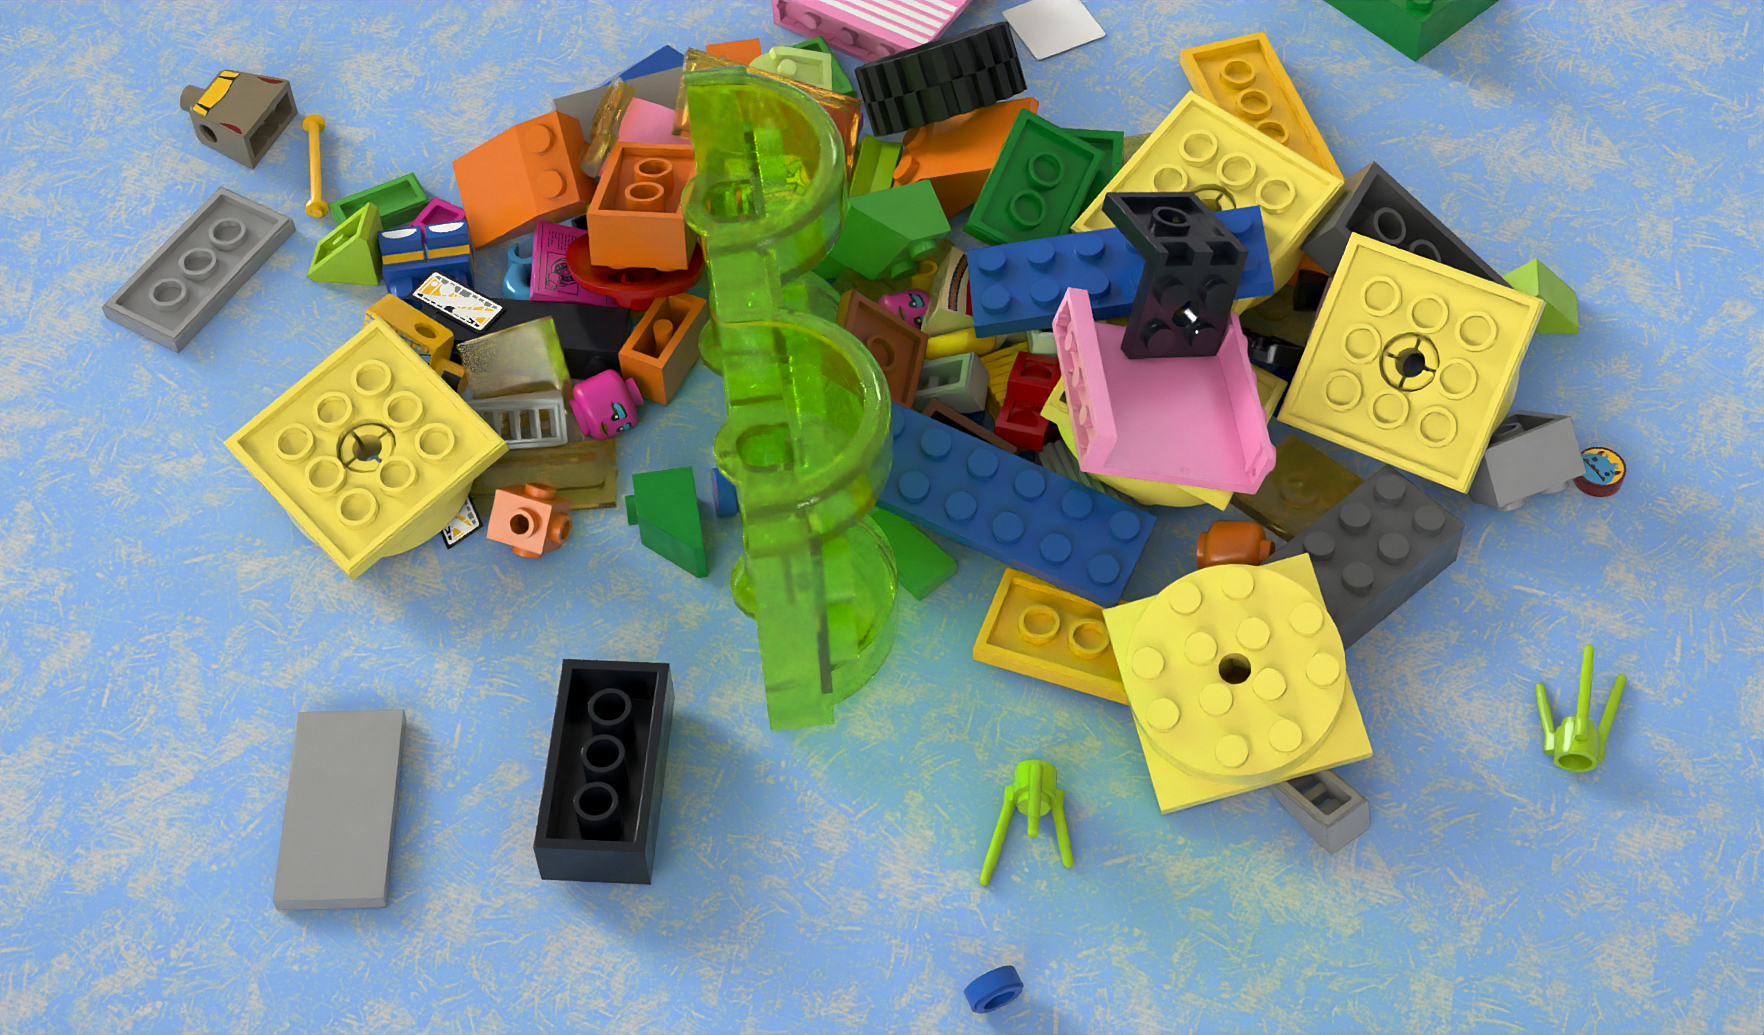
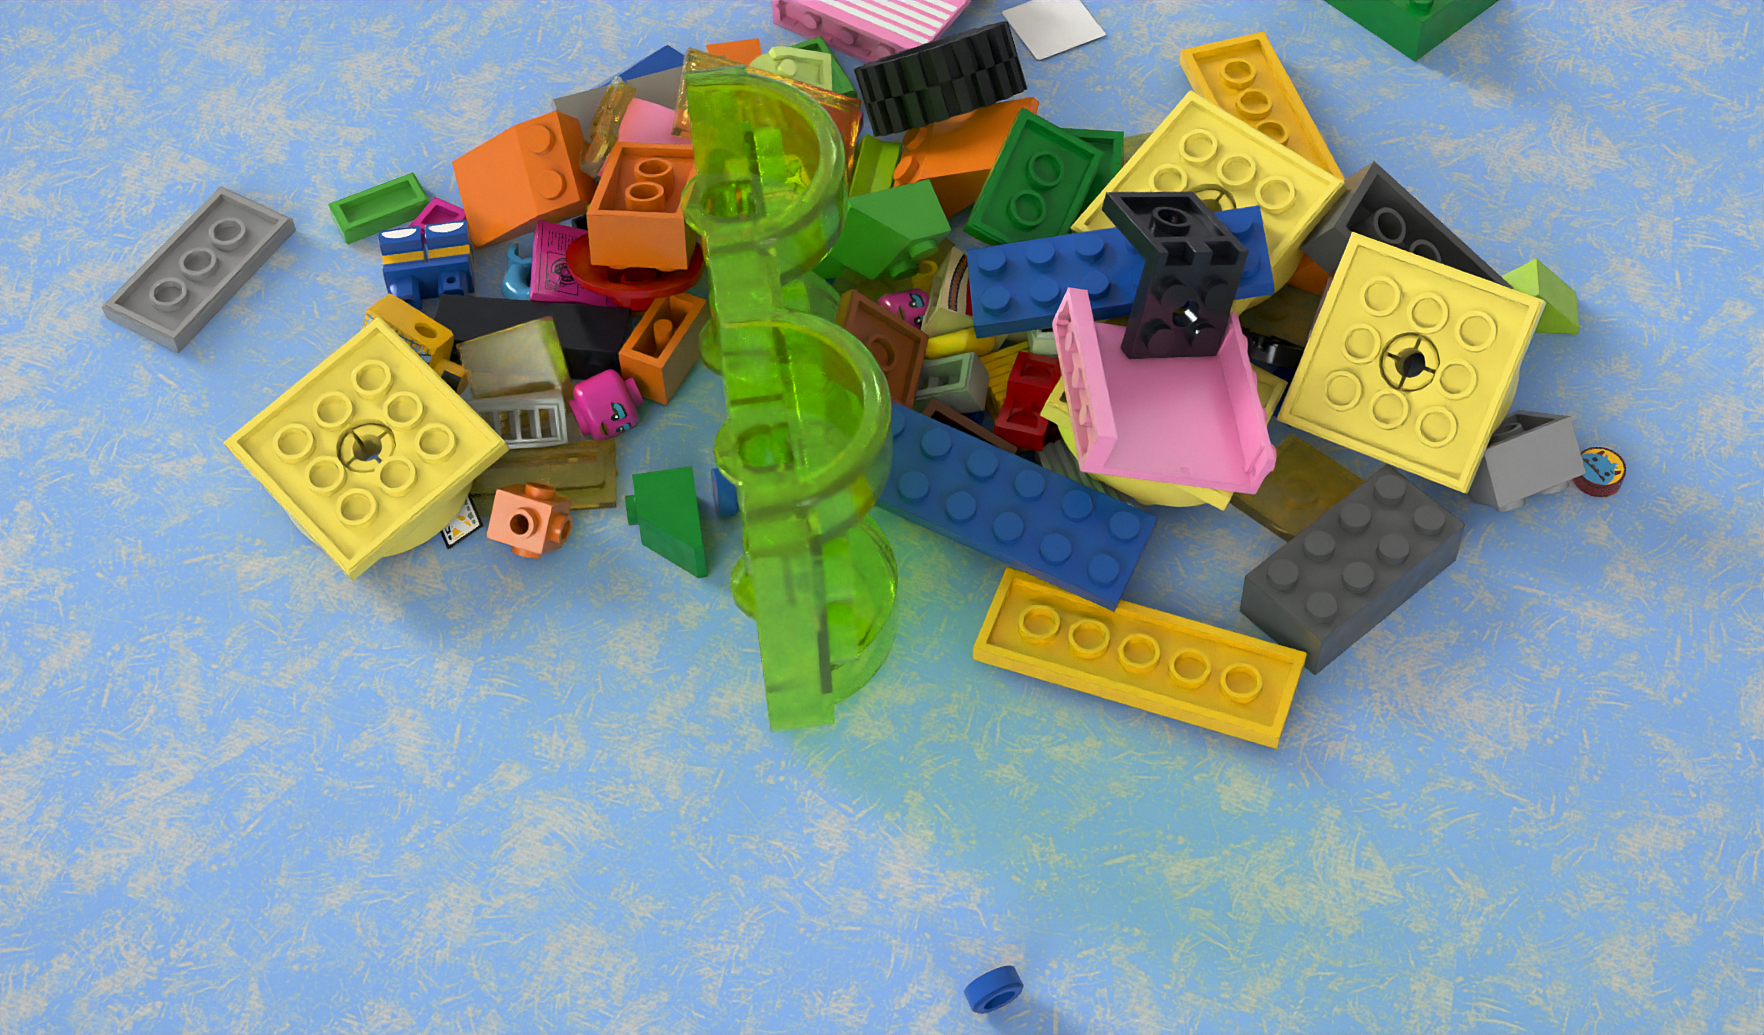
(240, 113): dark tan torso -> none
(316, 206): yellow axle -> none
(340, 810): light grey tile -> none
(350, 251): lime slope -> none
(457, 301): sticker -> none
(605, 772): black brick -> none
(919, 561): bright green tile -> none
(1034, 795): lime plant -> none
(1224, 737): light yellow piece -> none
(1233, 544): orange head -> none
(1308, 290): black tile -> none
(1333, 823): light grey slope -> none
(1576, 741): lime plant -> none

